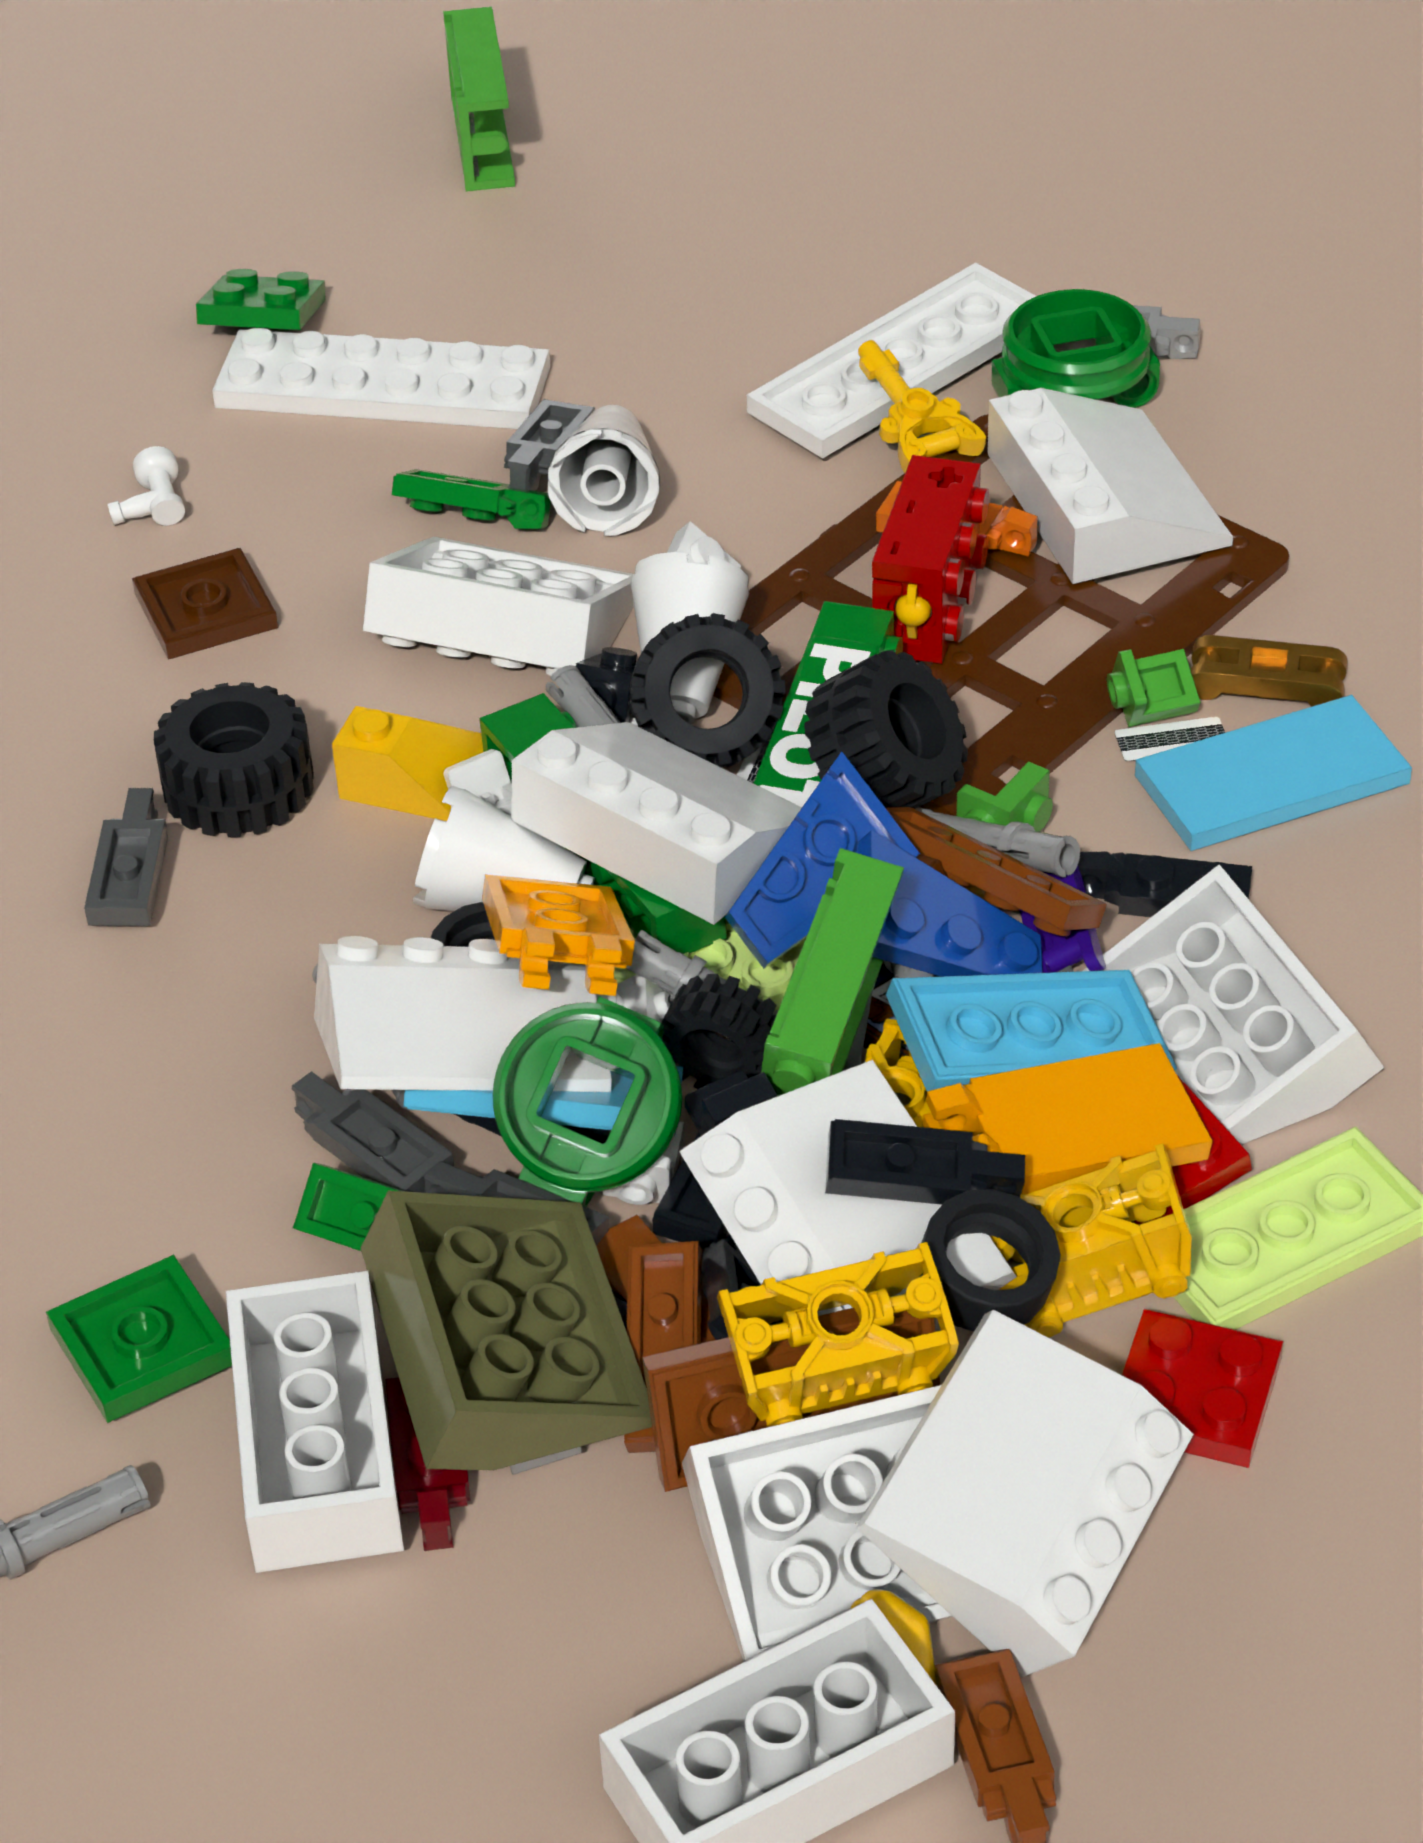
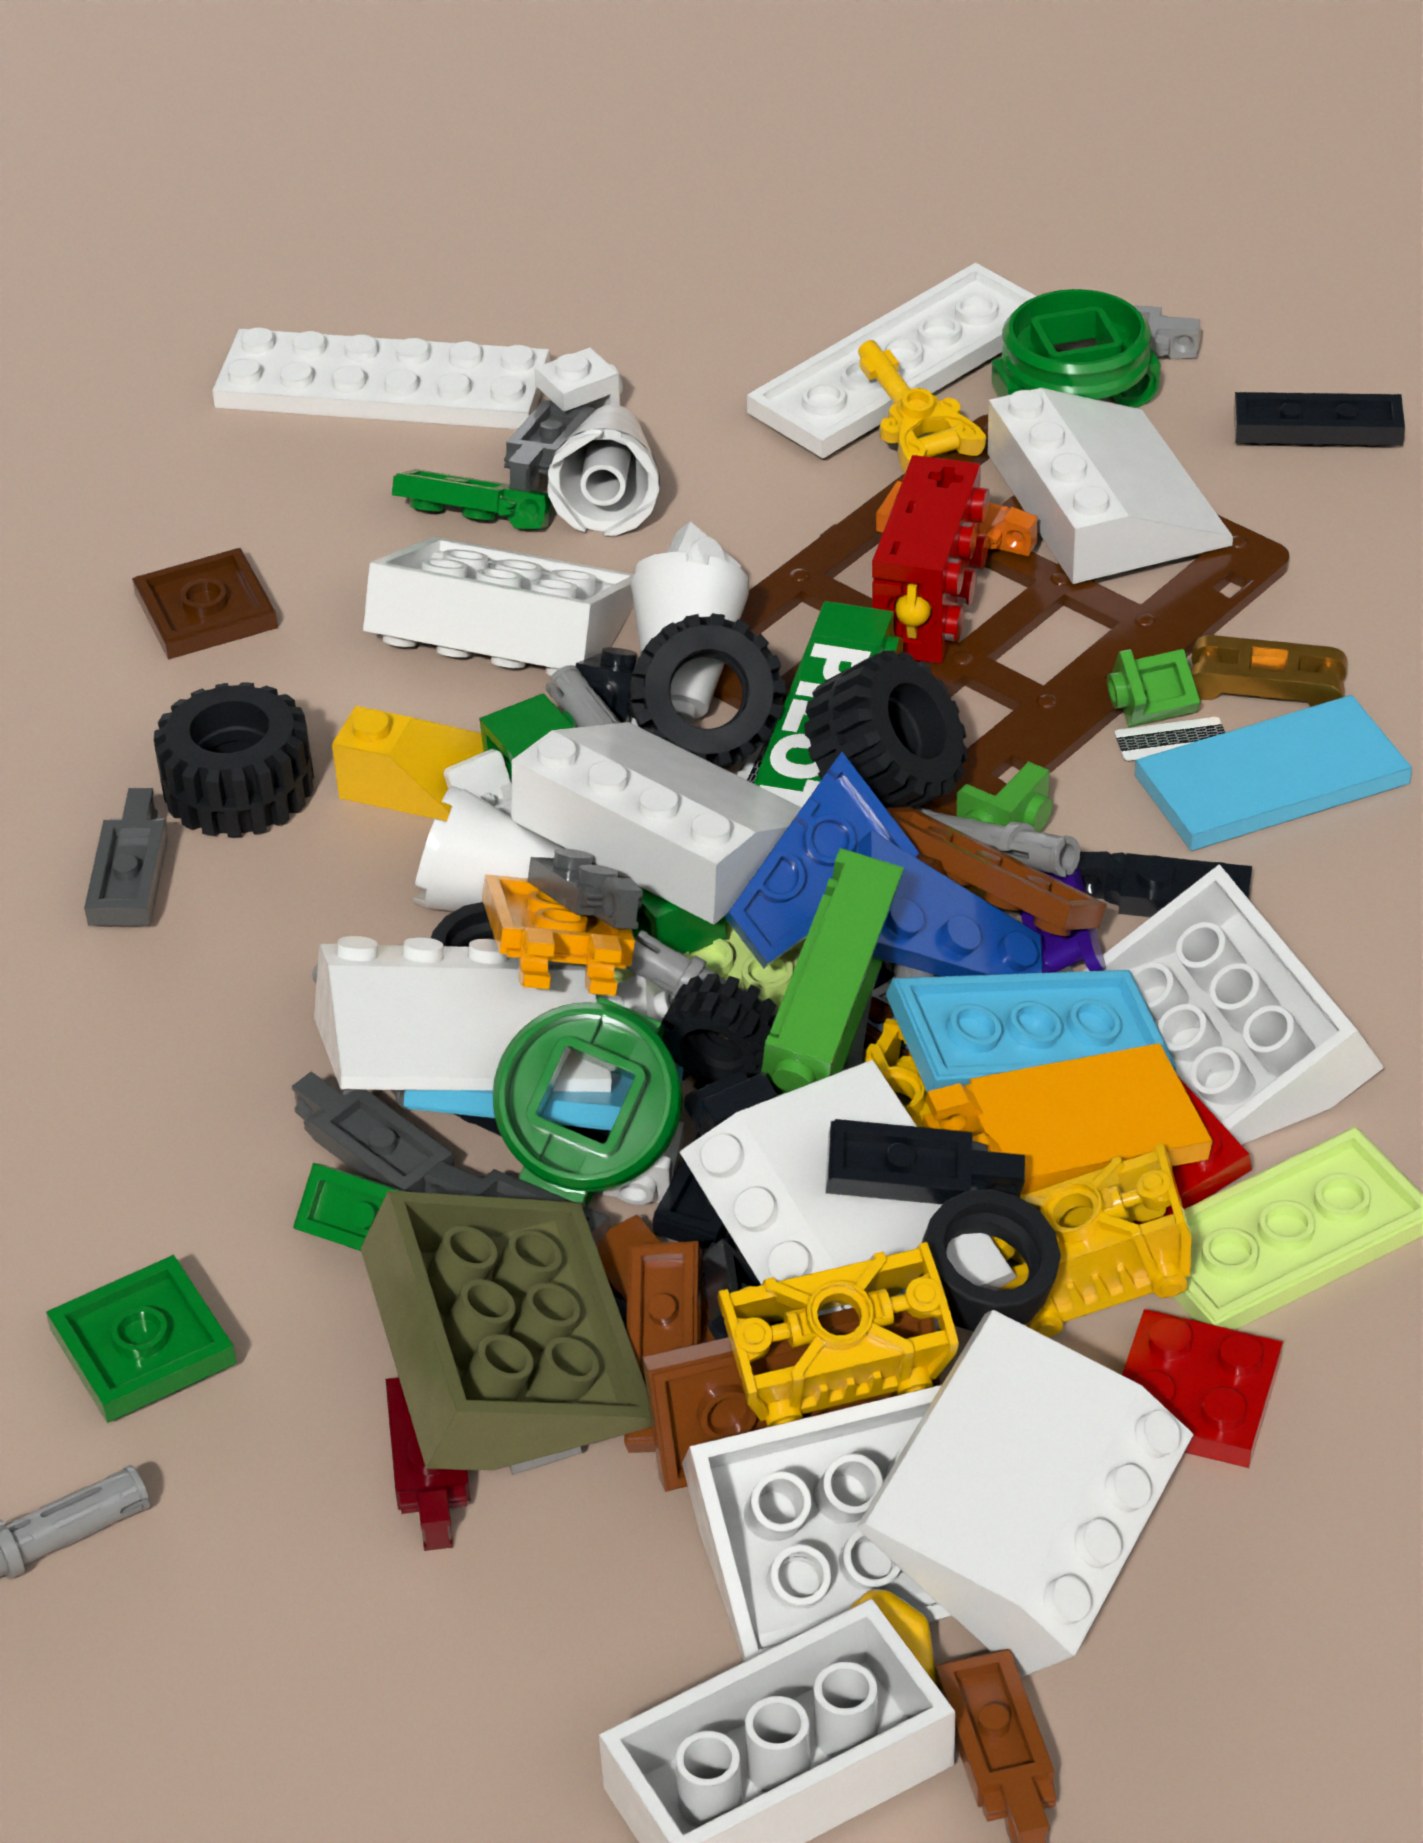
(154, 470): white piece -> none
(261, 302): green plate -> none
(312, 1422): white brick -> none
(478, 98): bright green door -> none
(579, 380): none -> white bracket
(587, 887): none -> dark grey hinge
(1318, 418): none -> black plate

